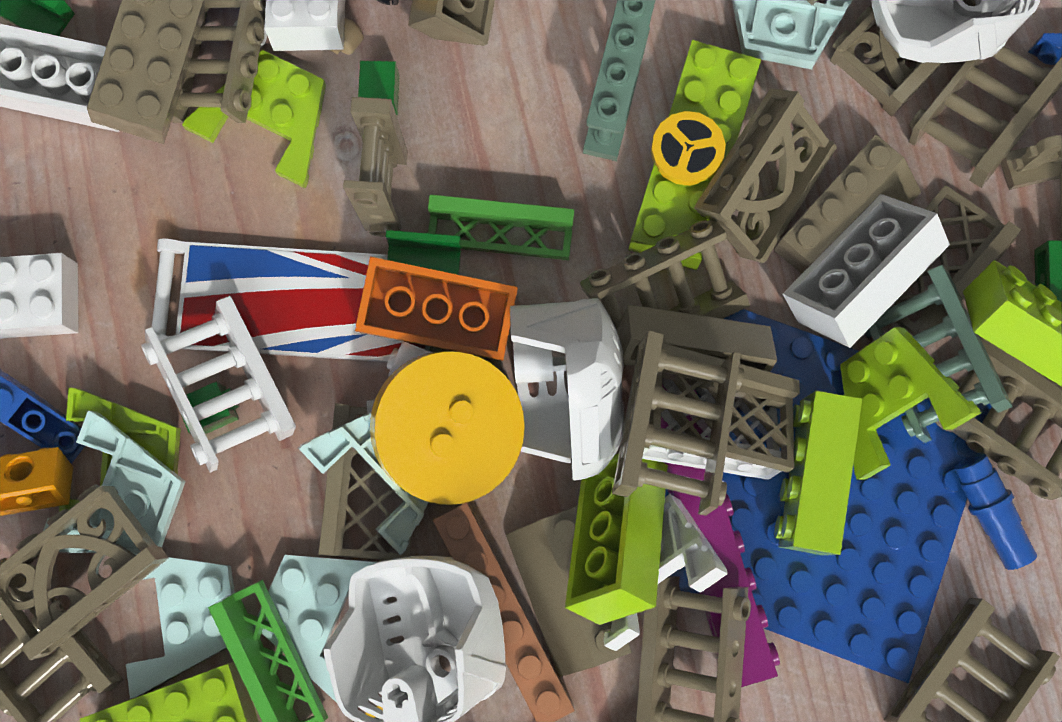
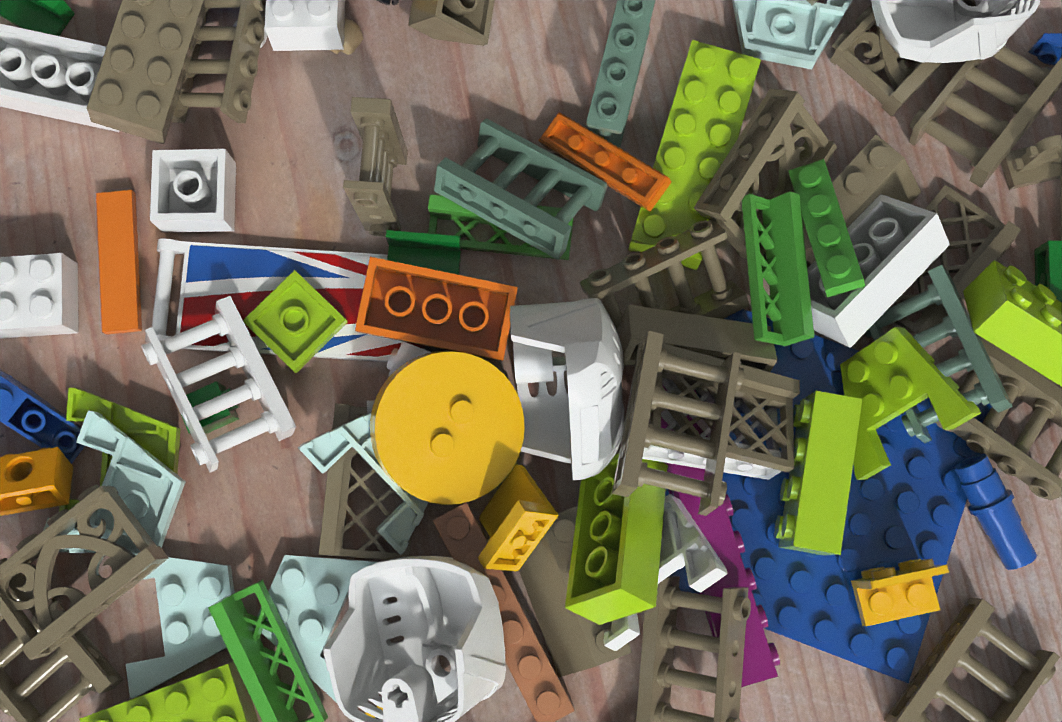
(118, 262): none -> orange tile
(193, 190): none -> white brick
(281, 101): lime wing -> none
(295, 321): none -> lime tile
(379, 80): green brick -> none
(508, 211): none -> sand green fence
(515, 521): none -> yellow bracket
(605, 161): none -> orange tile
(688, 148): yellow tile -> none
(783, 270): none -> bright green fence
(826, 229): none -> bright green plate
(899, 594): none -> yellow bracket

